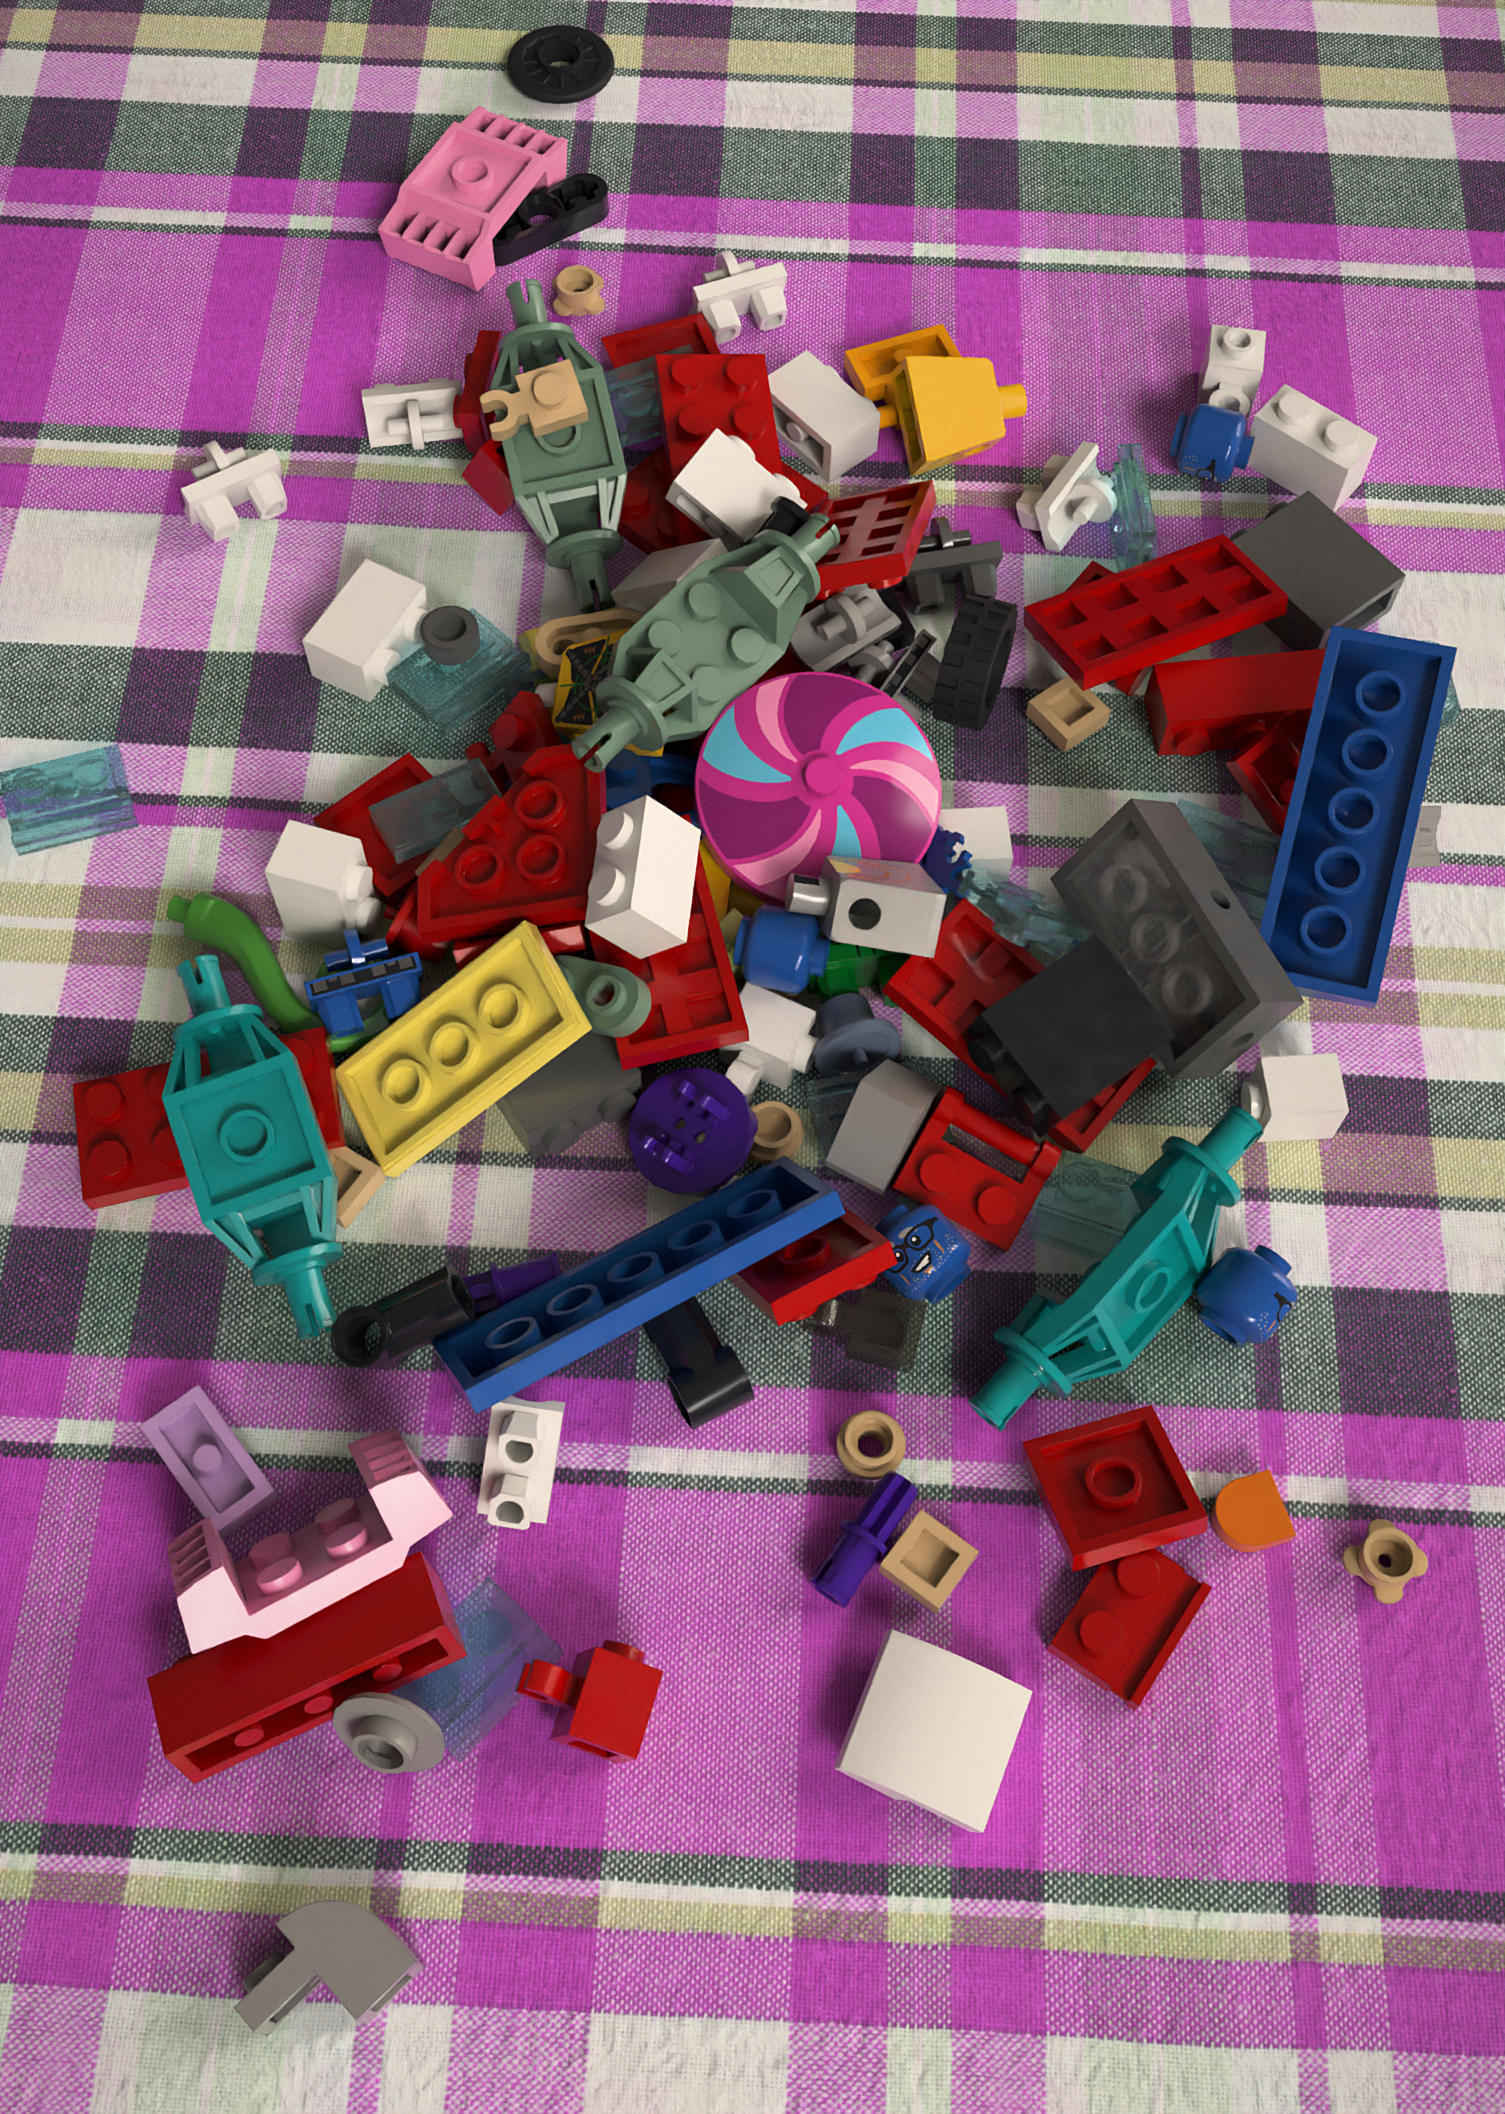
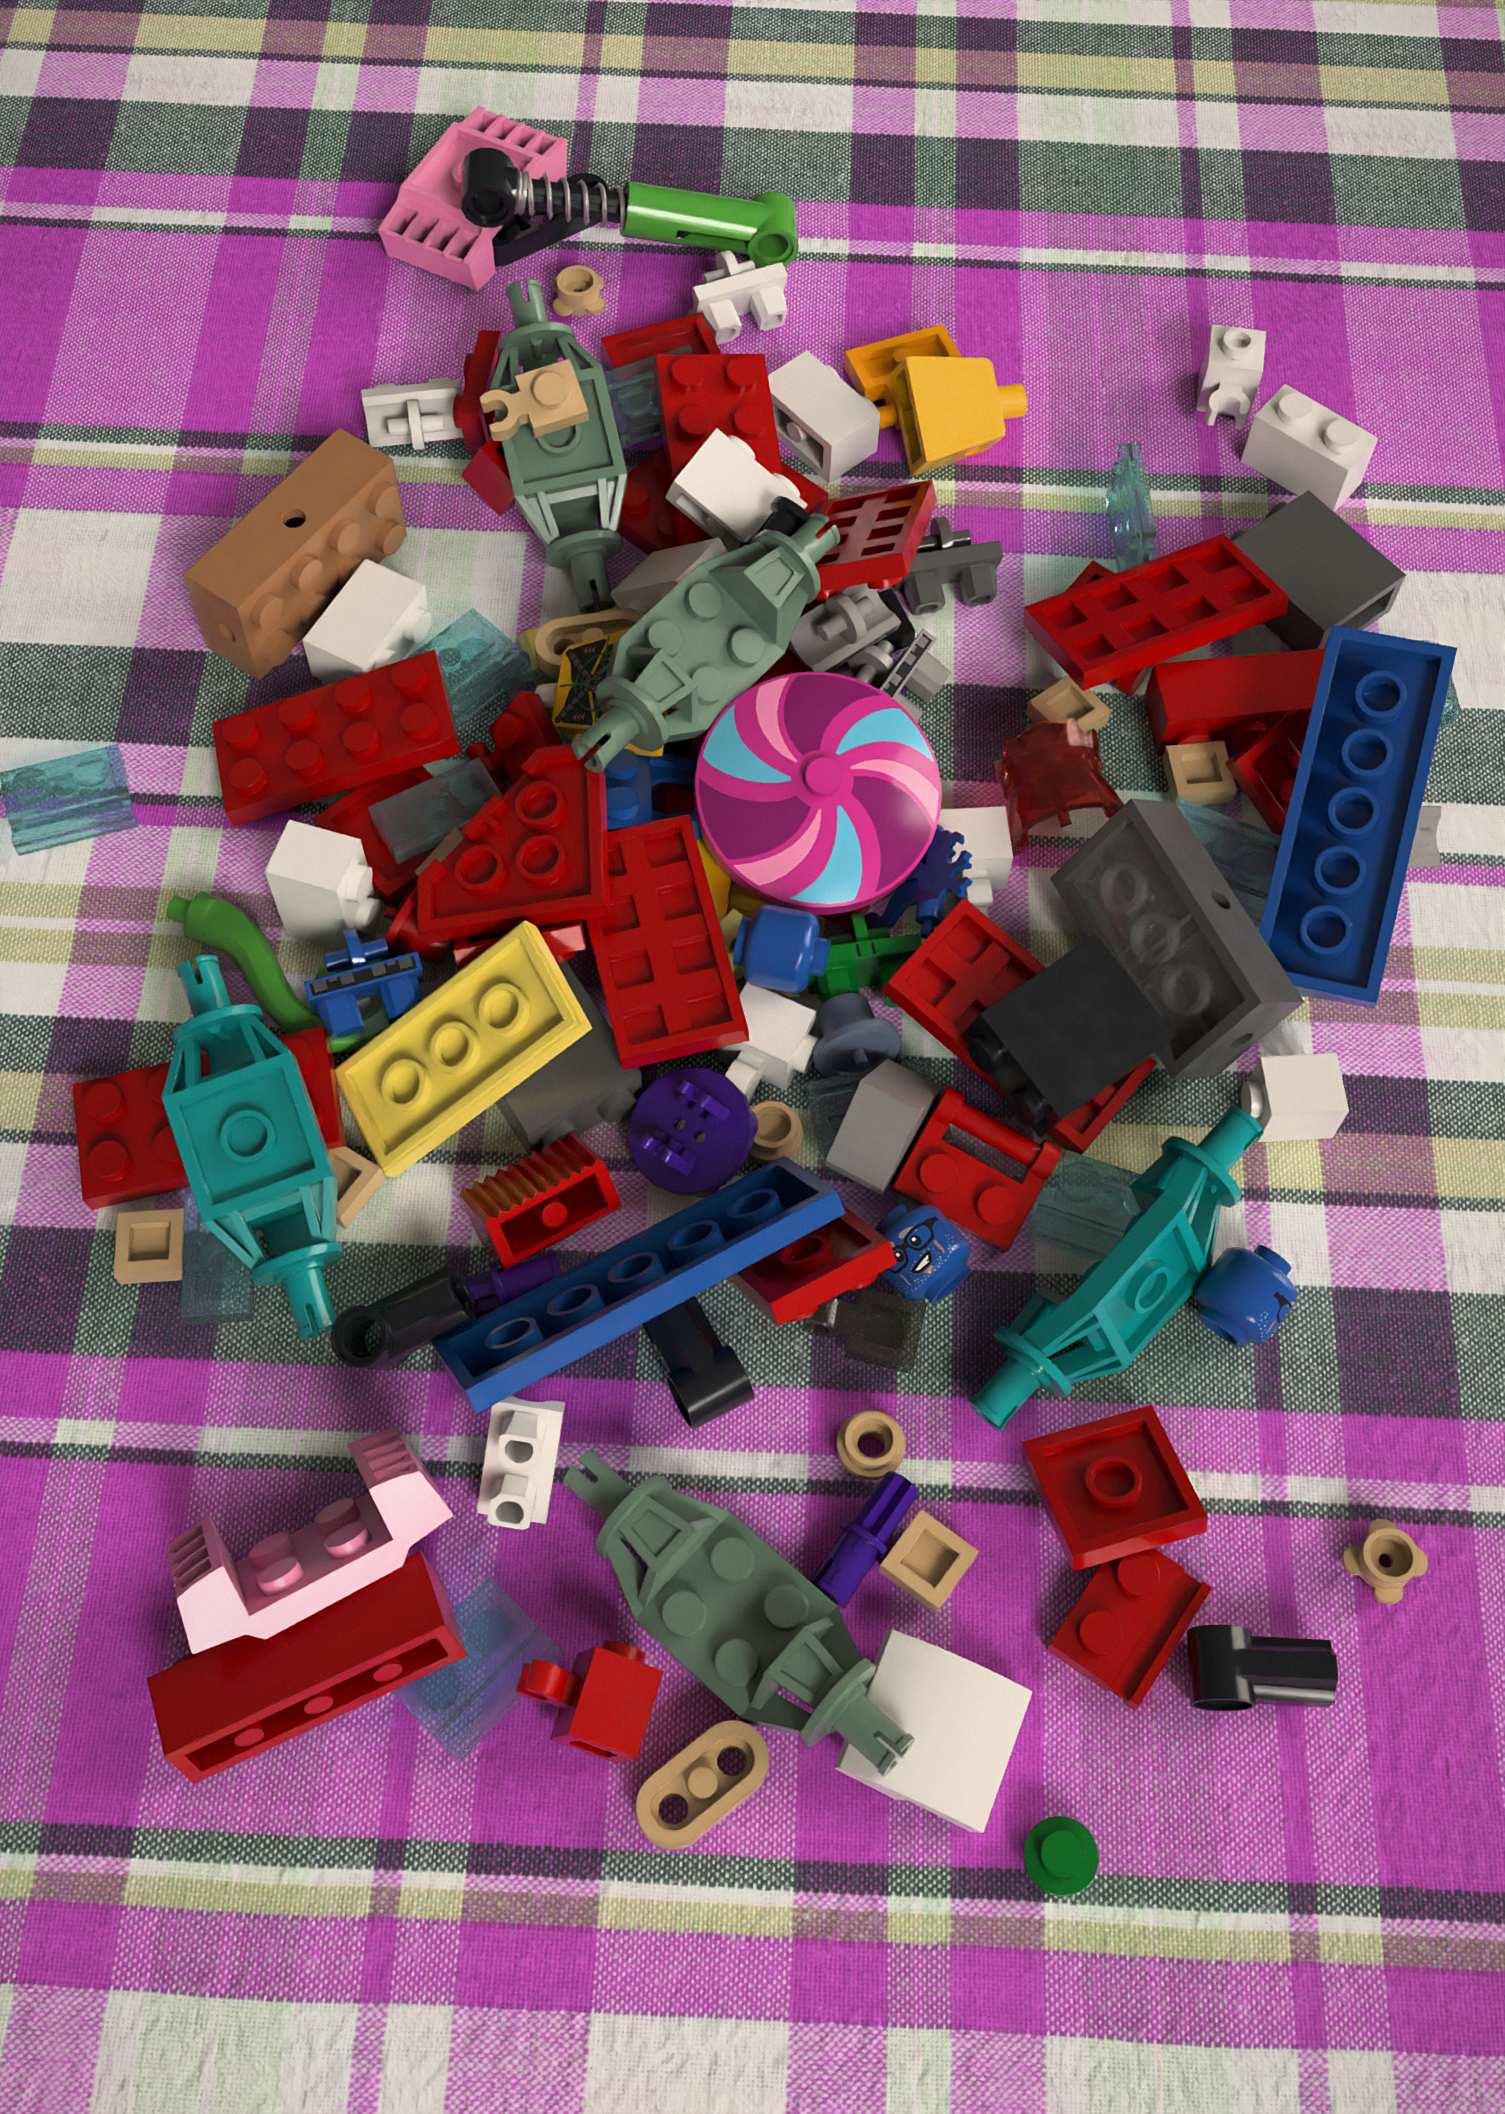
(149, 1246): none -> tan plate
(209, 1461): lavender plate -> none
(214, 1279): none -> clear light blue plate
(230, 481): white hips -> none
(296, 553): none -> medium nougat brick
(334, 1945): light grey brick -> none
(335, 738): none -> red plate
(389, 1733): light grey piece -> none
(450, 635): dark grey tile -> none
(535, 77): black wheel -> none
(540, 1200): none -> red brick
(591, 986): sand green plate -> none
(643, 878): white brick -> none
(701, 1784): none -> tan plate
(736, 1613): none -> sand green plate
(755, 227): none -> piece
(872, 903): light grey torso -> none
(974, 661): black tyre -> none
(1024, 915): clear light blue plate -> none
(1049, 774): none -> clear red hat
(1060, 1856): none -> green plate
(1071, 497): white hips -> none
(1199, 773): none -> tan plate
(1211, 443): blue head -> none
(1241, 1670): none -> black piece
(1251, 1514): orange tile -> none

